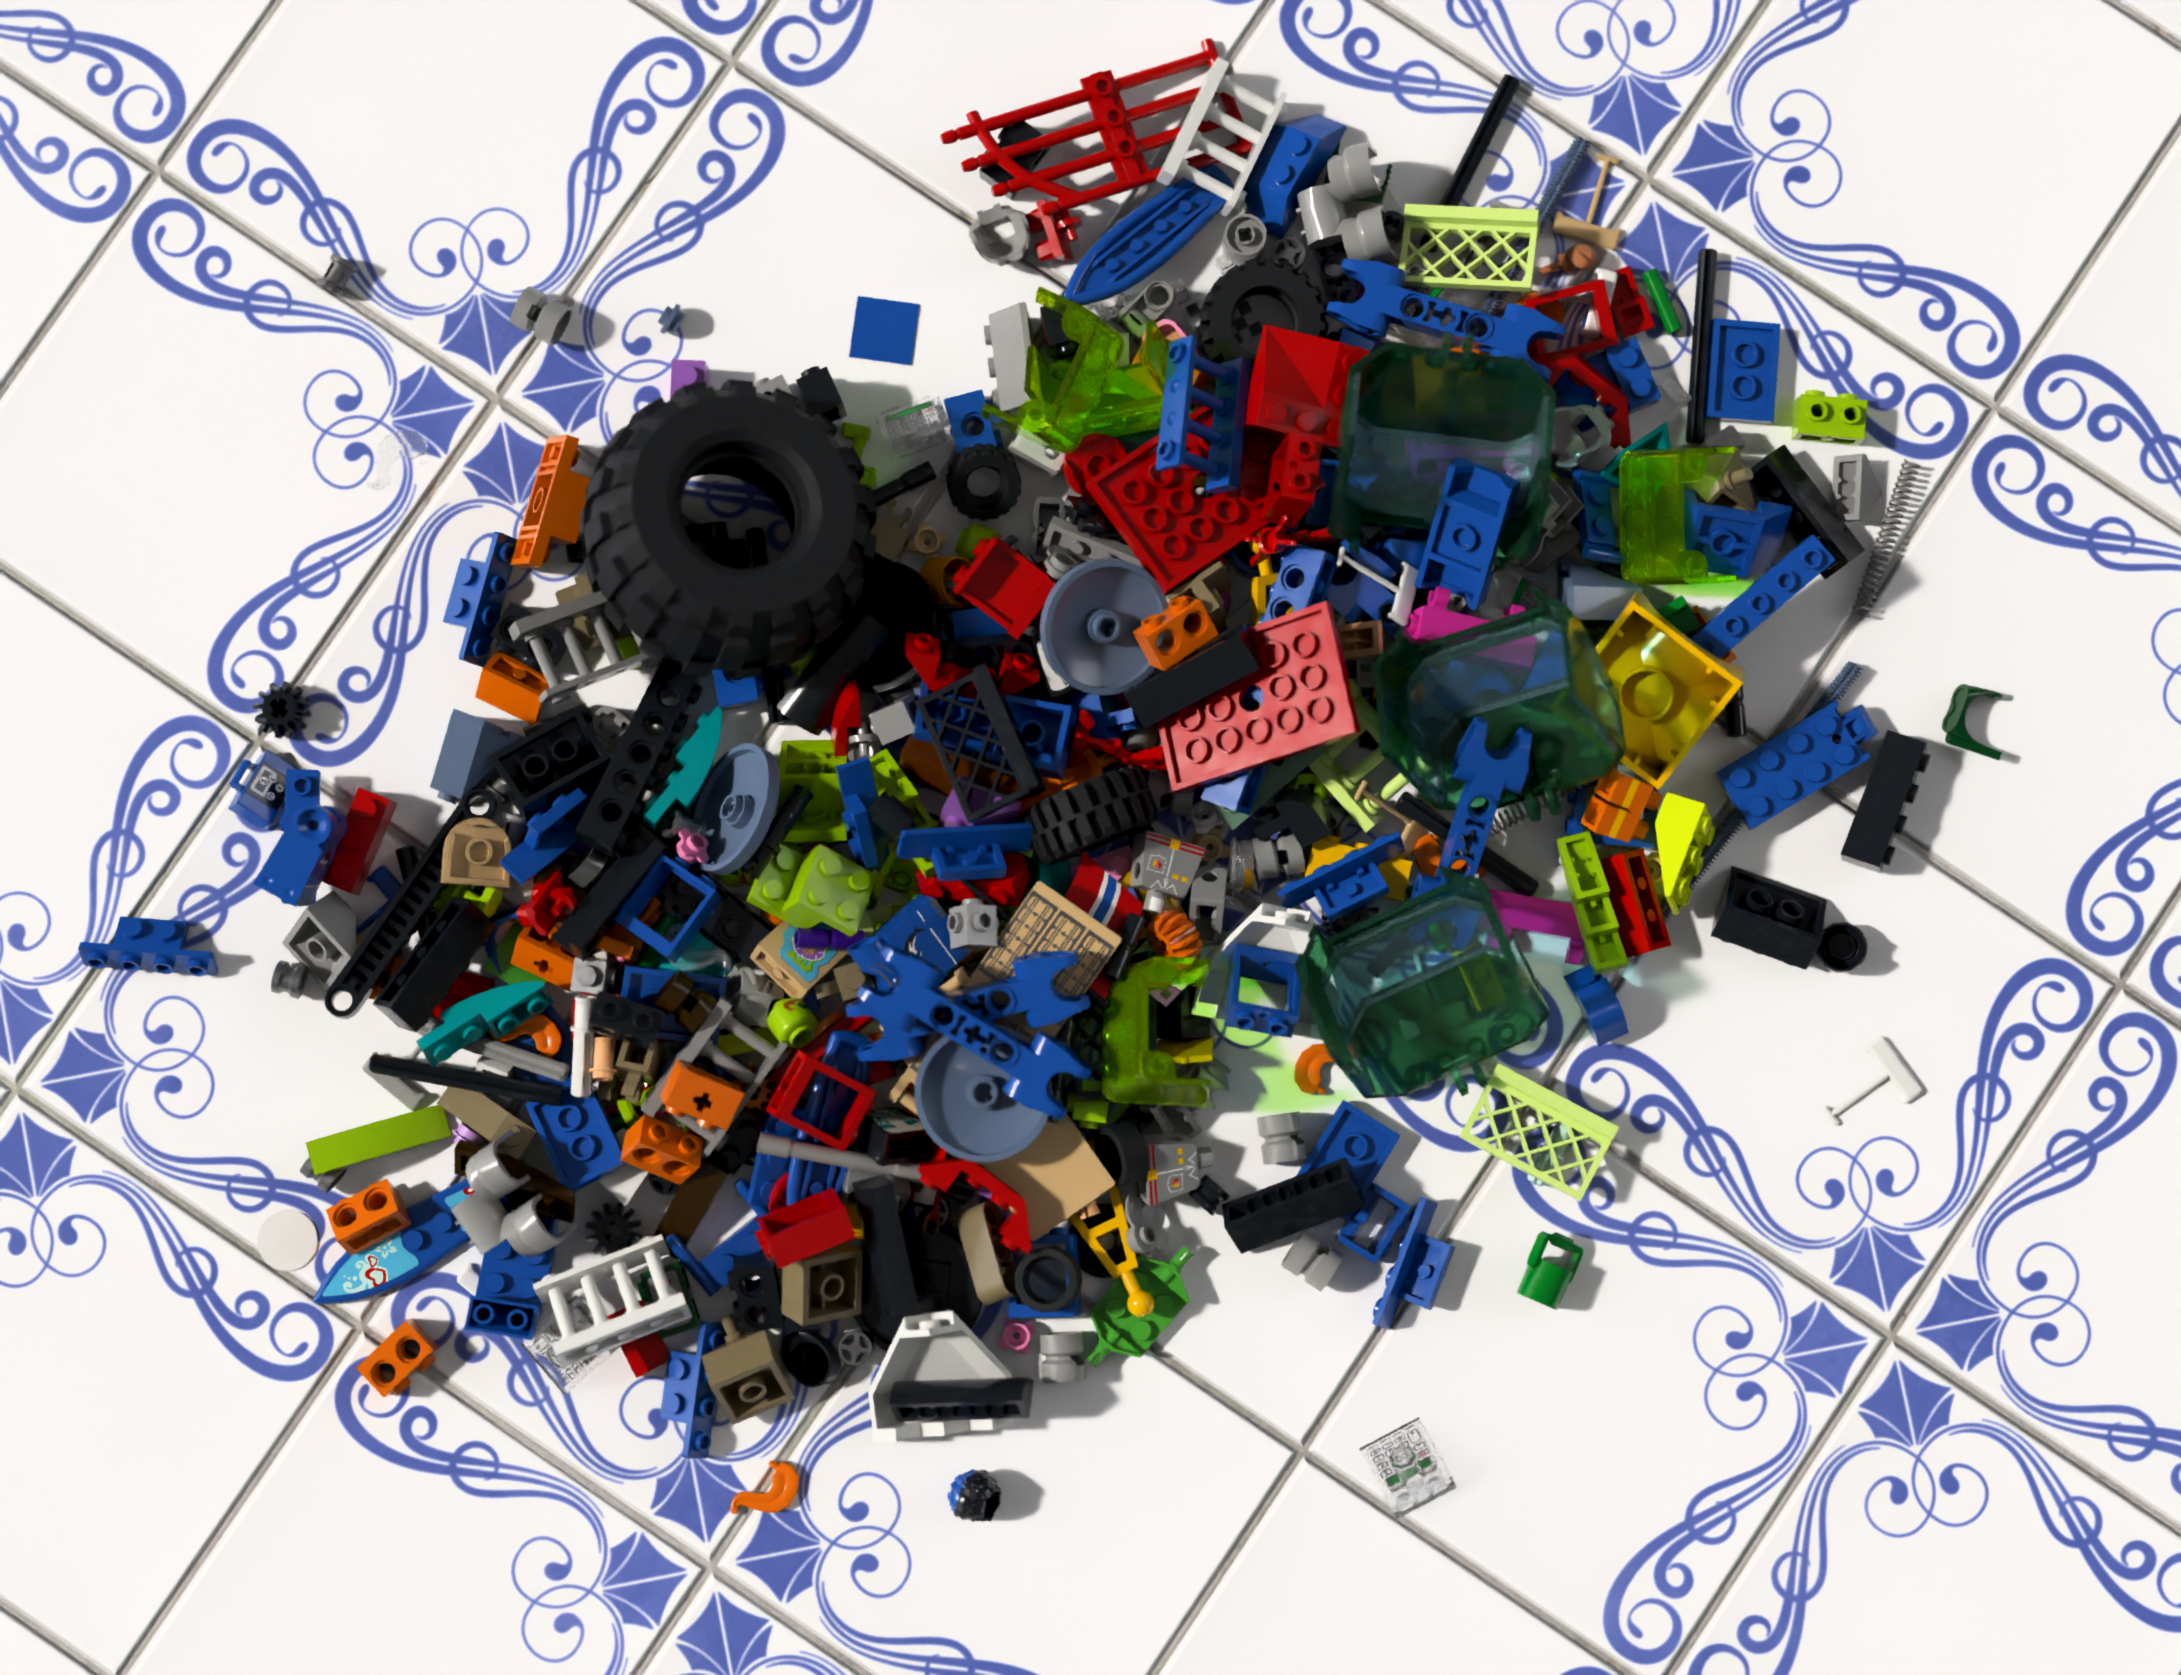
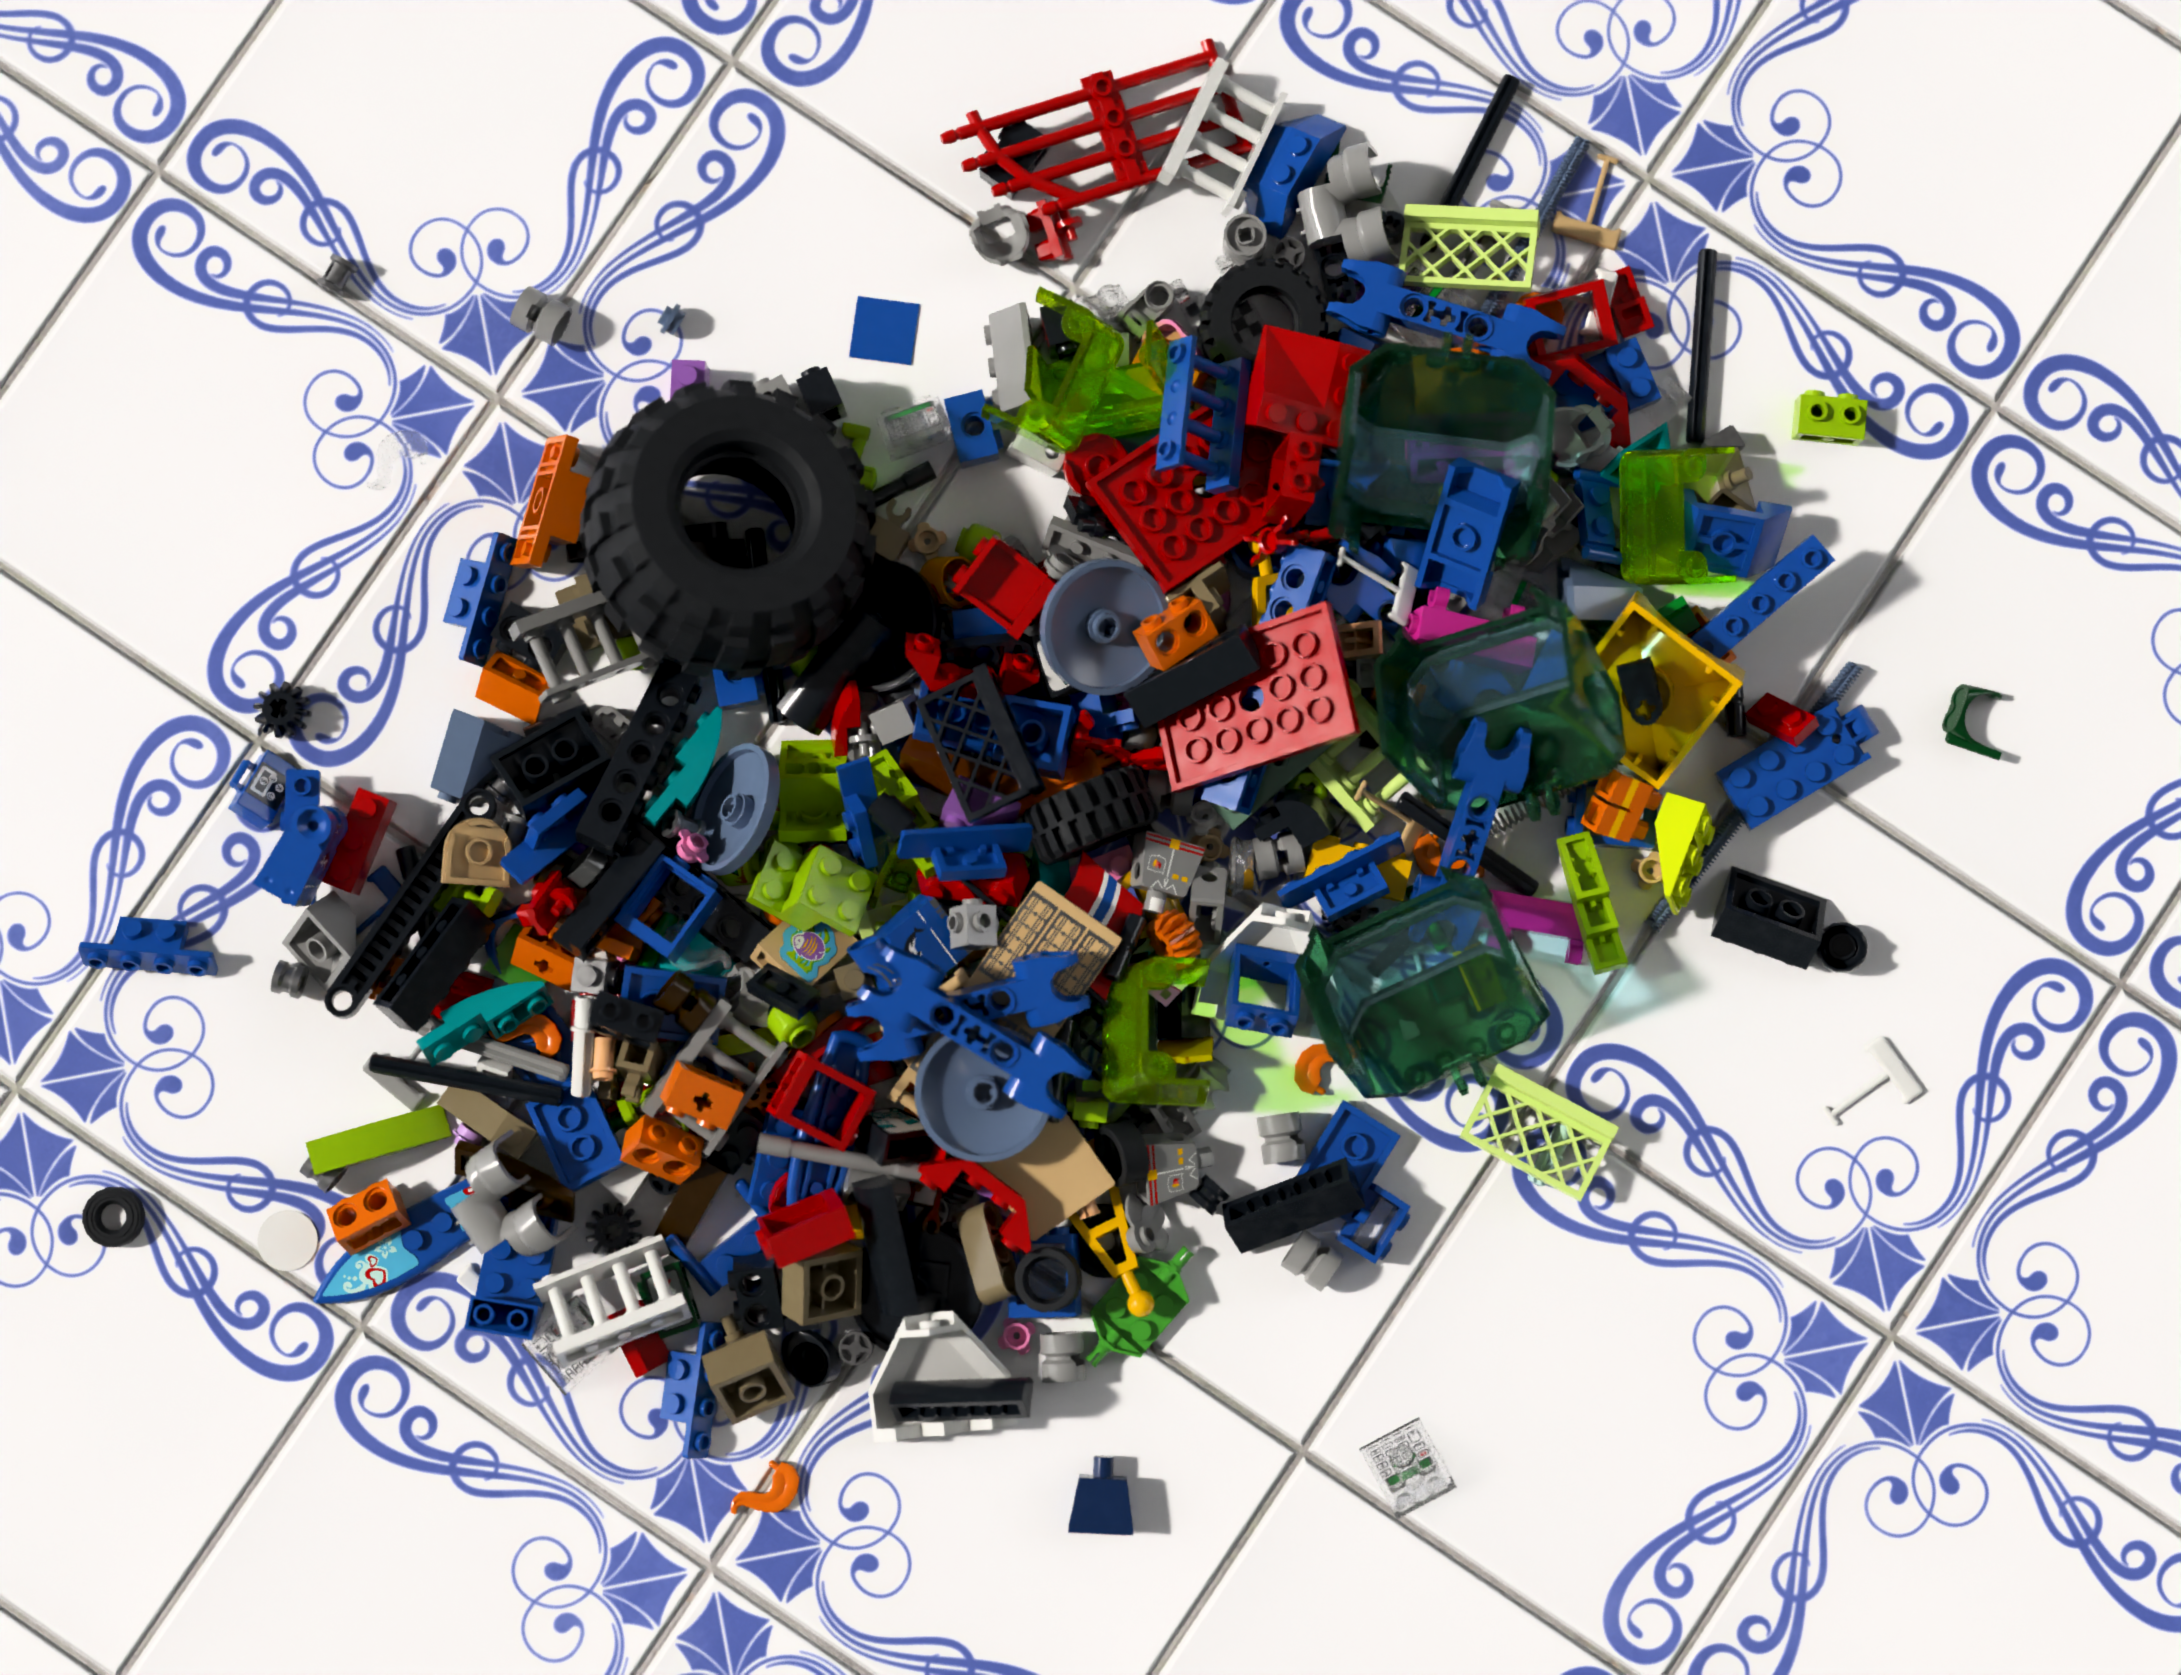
(93, 1213): none -> black tyre
(393, 1352): orange brick -> none
(778, 831): black pin -> none
(783, 991): none -> black plate
(822, 938): dark purple piece -> none
(974, 1496): black piece -> none
(983, 457): black tyre -> none
(1043, 512): flat silver brick -> none
(1101, 1502): none -> dark blue torso
(1145, 239): blue piece -> none
(1417, 1269): blue bracket -> none
(1547, 1281): green piece -> none
(1576, 257): nougat piece -> none
(1597, 1005): blue brick -> none
(1635, 903): red brick -> none
(1638, 684): none -> black piece
(1662, 301): green piece -> none
(1743, 371): blue plate -> none
(1782, 719): none -> red plate
(1785, 482): black brick -> none
(1854, 487): light grey slope -> none
(1881, 537): light grey piece -> none
(1884, 802): black brick -> none

